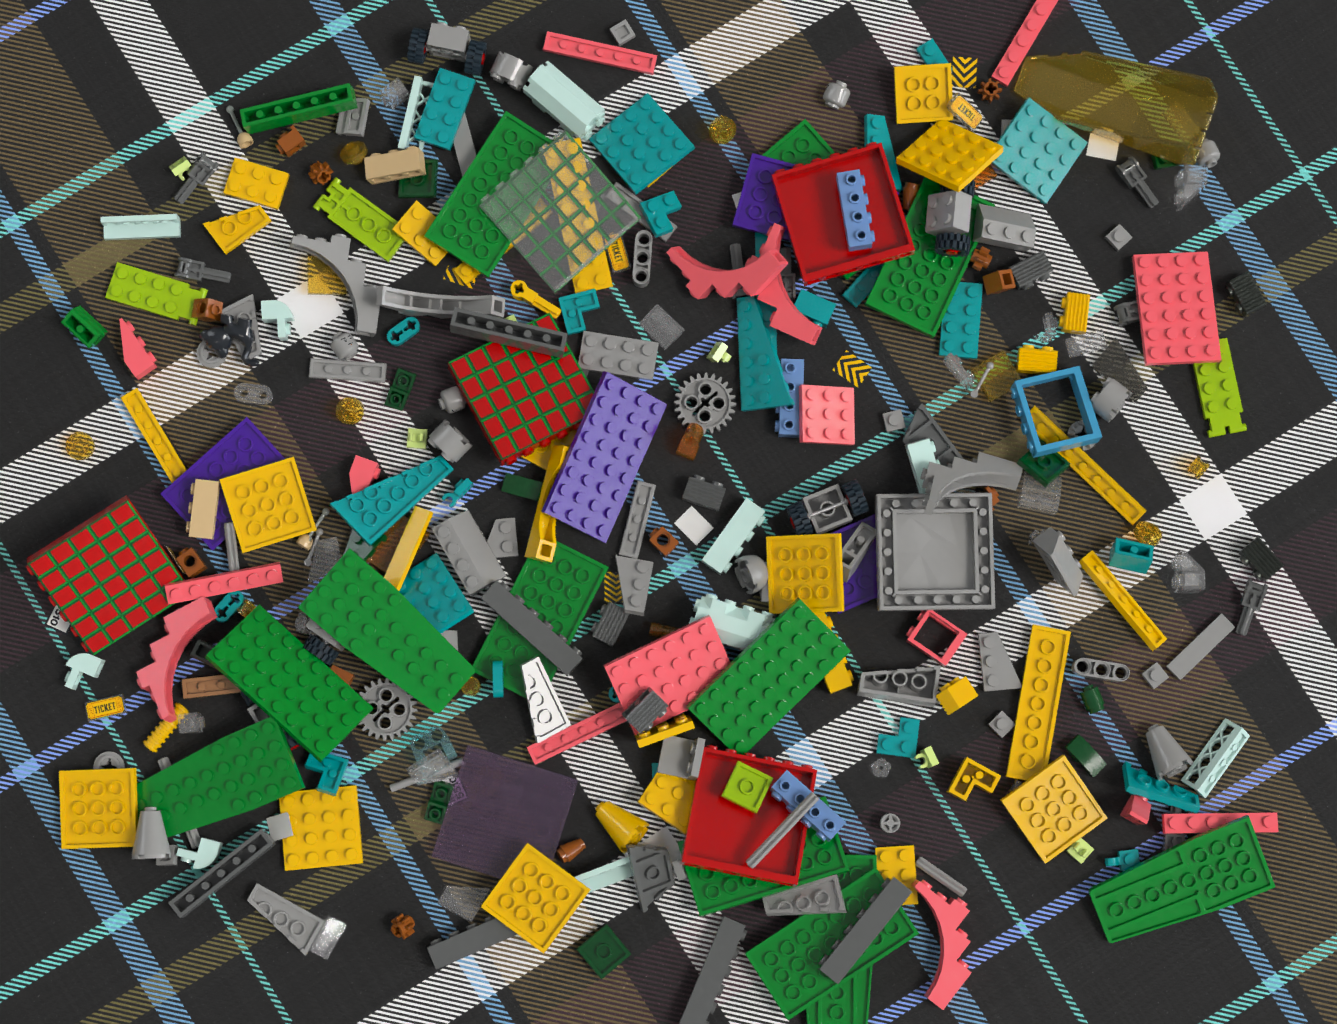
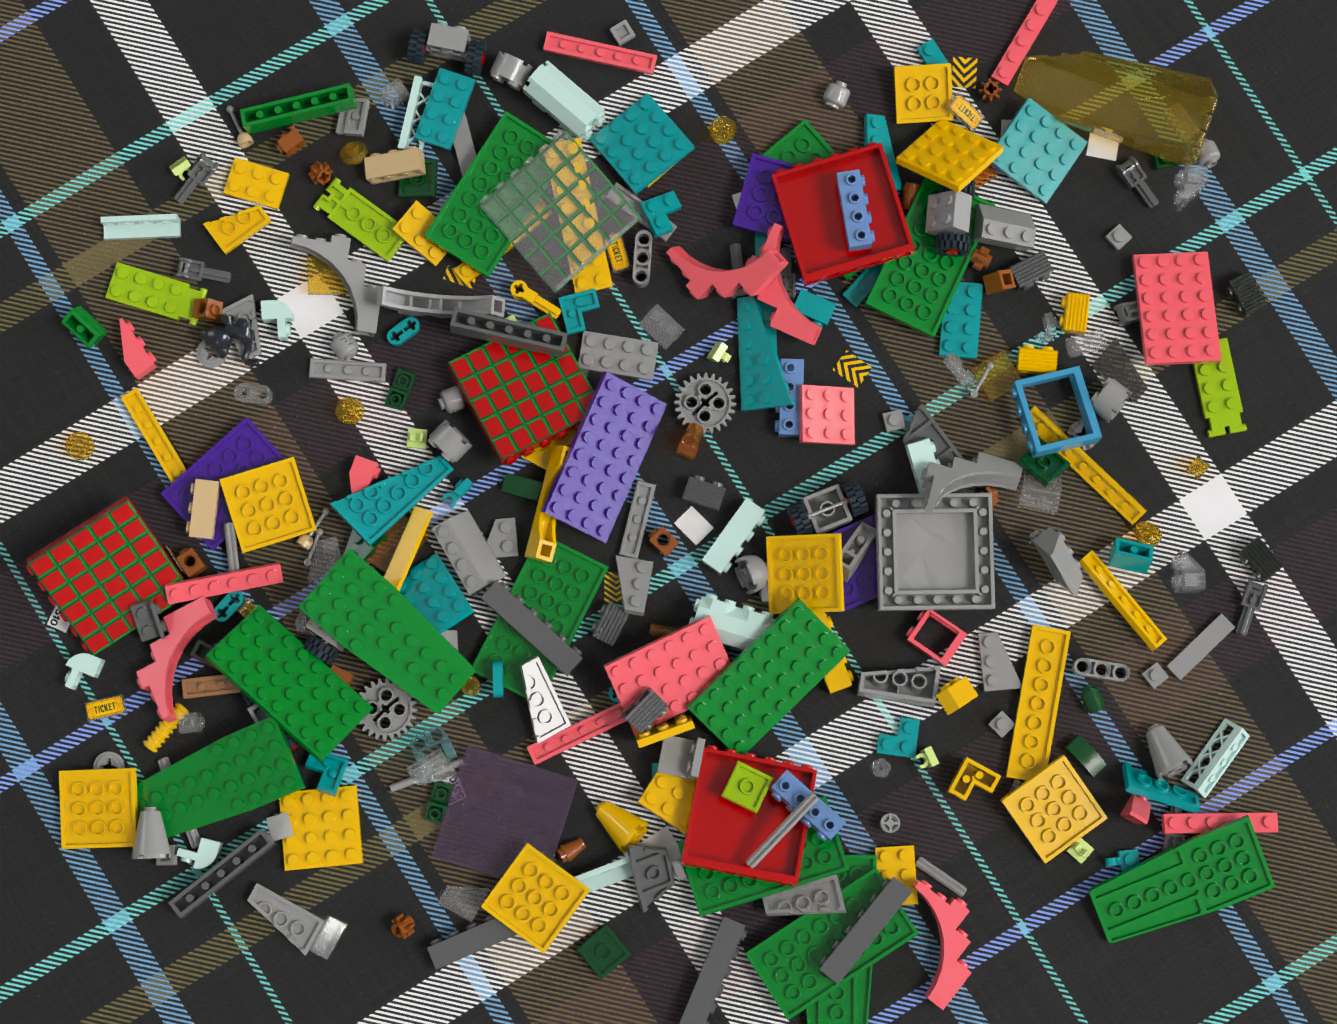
(147, 619): none -> dark grey bracket

